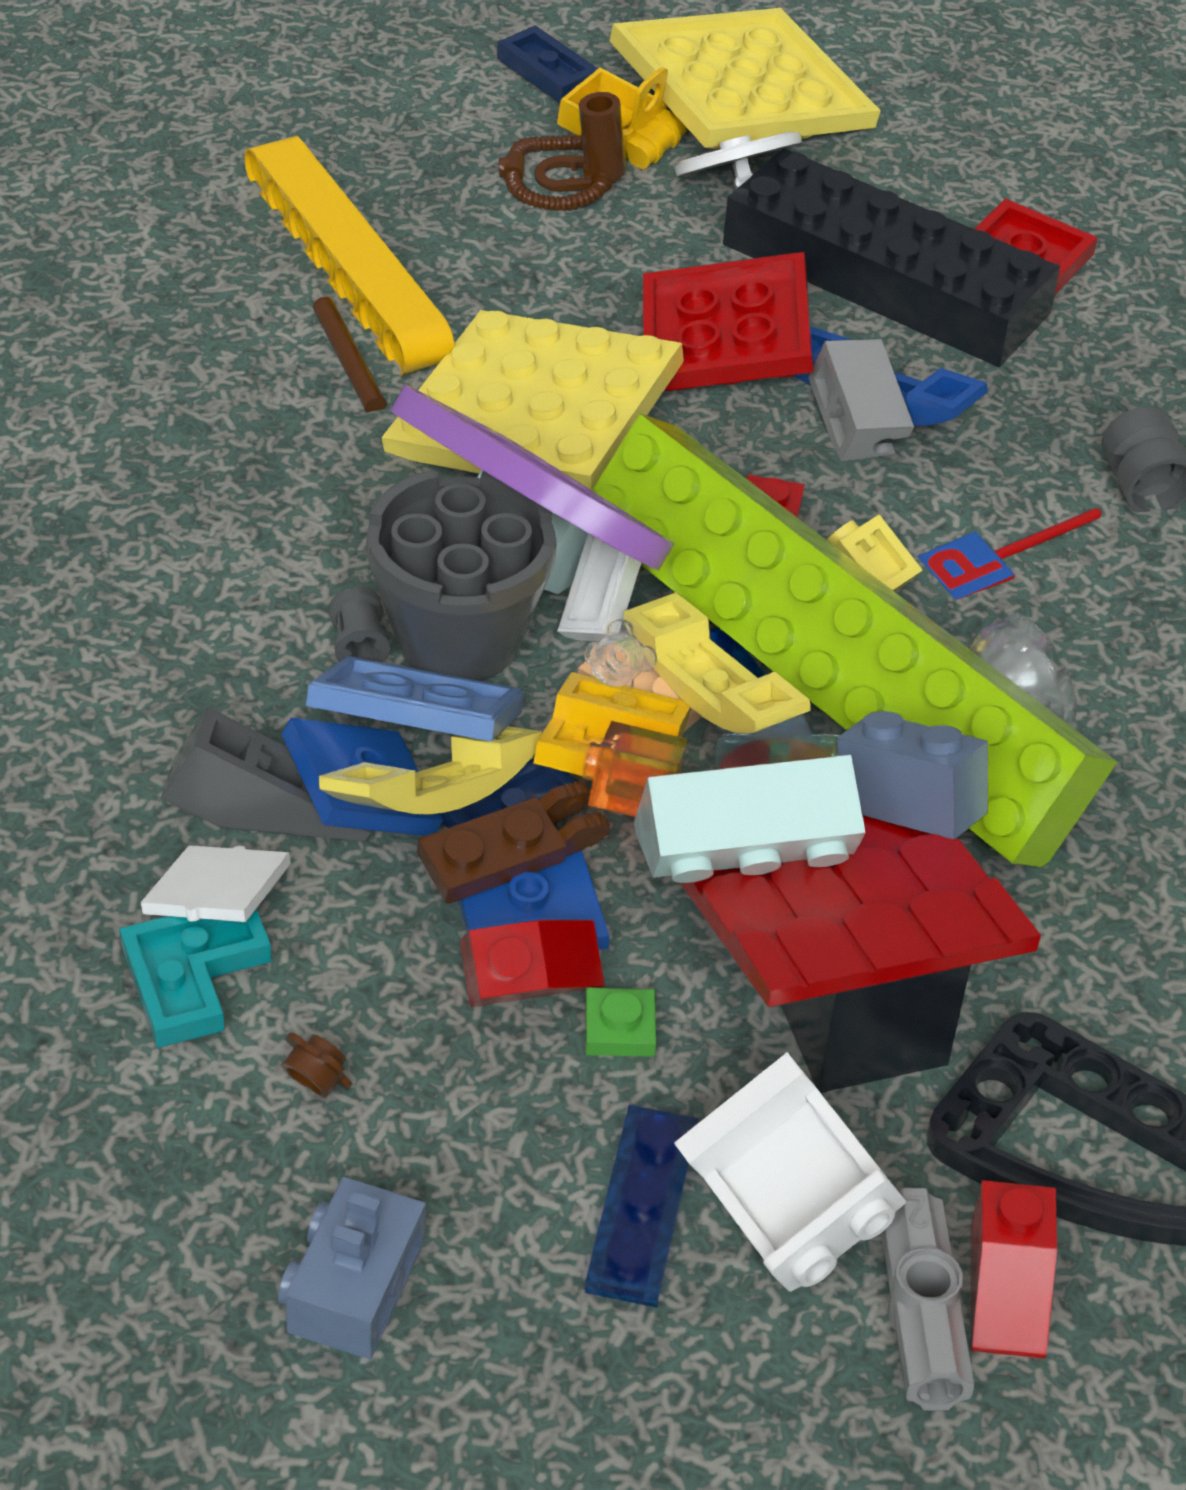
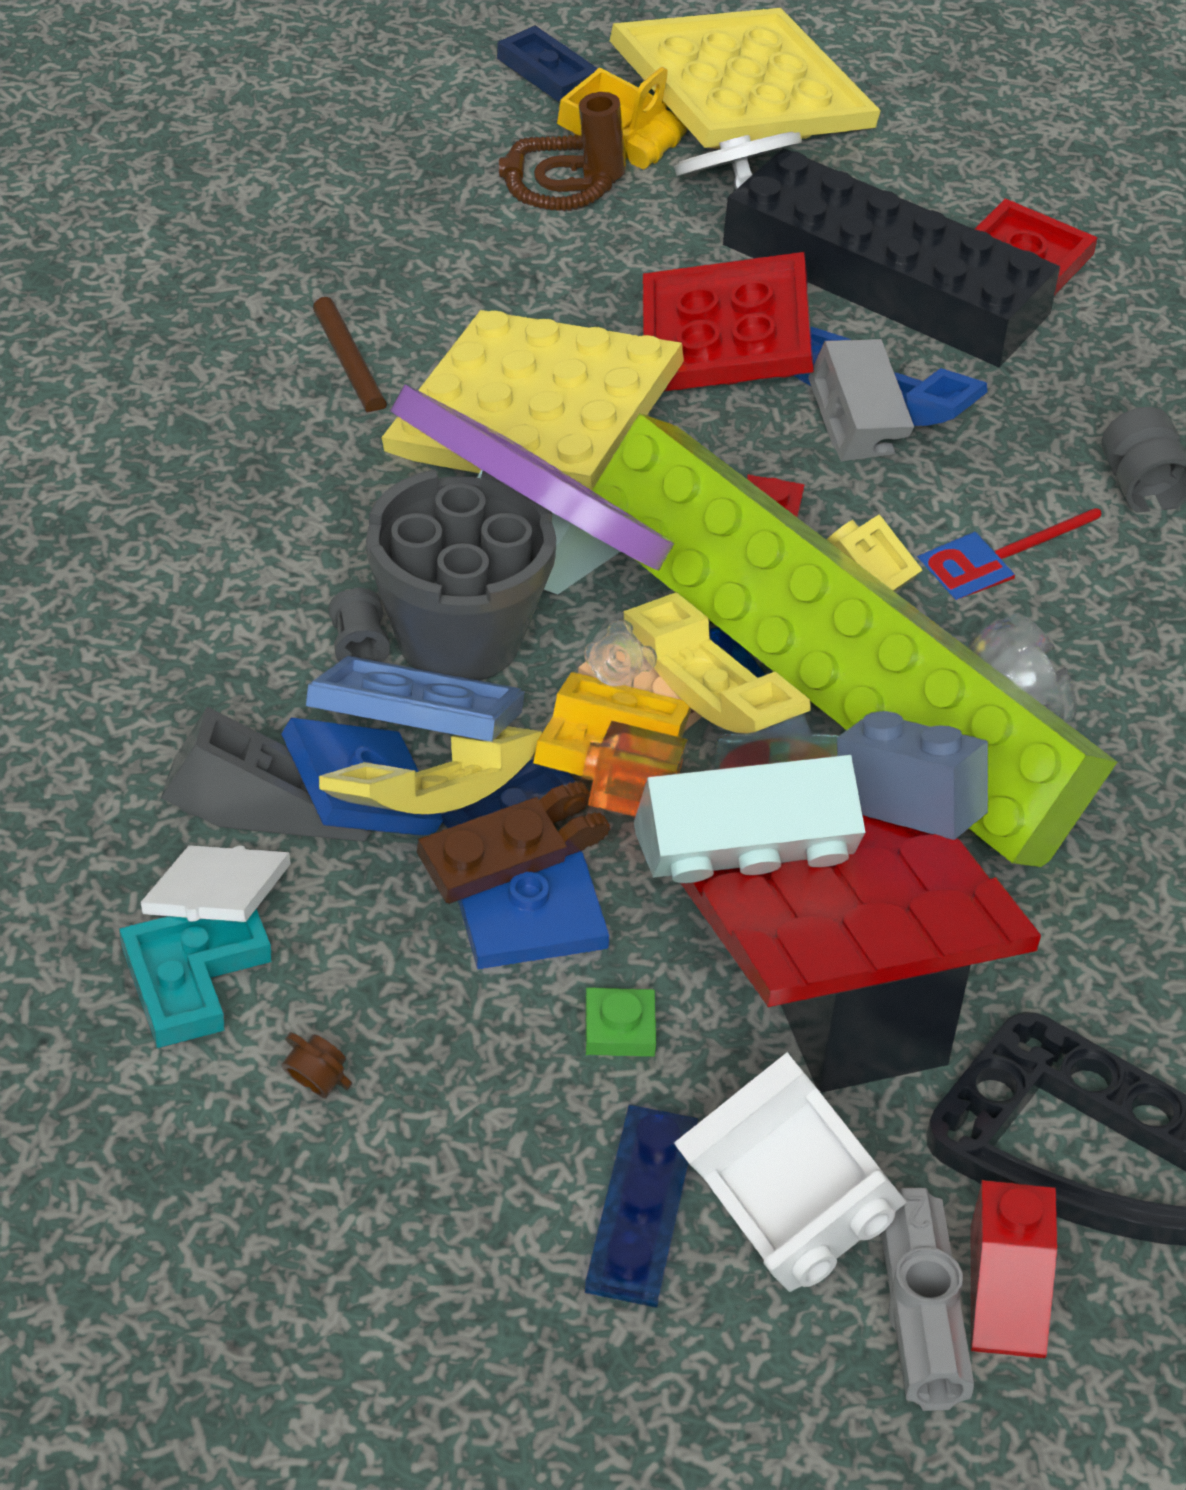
(351, 254): yellow beam -> none
(353, 1267): sand blue brick -> none
(530, 960): red slope -> none
(598, 591): white tile -> none

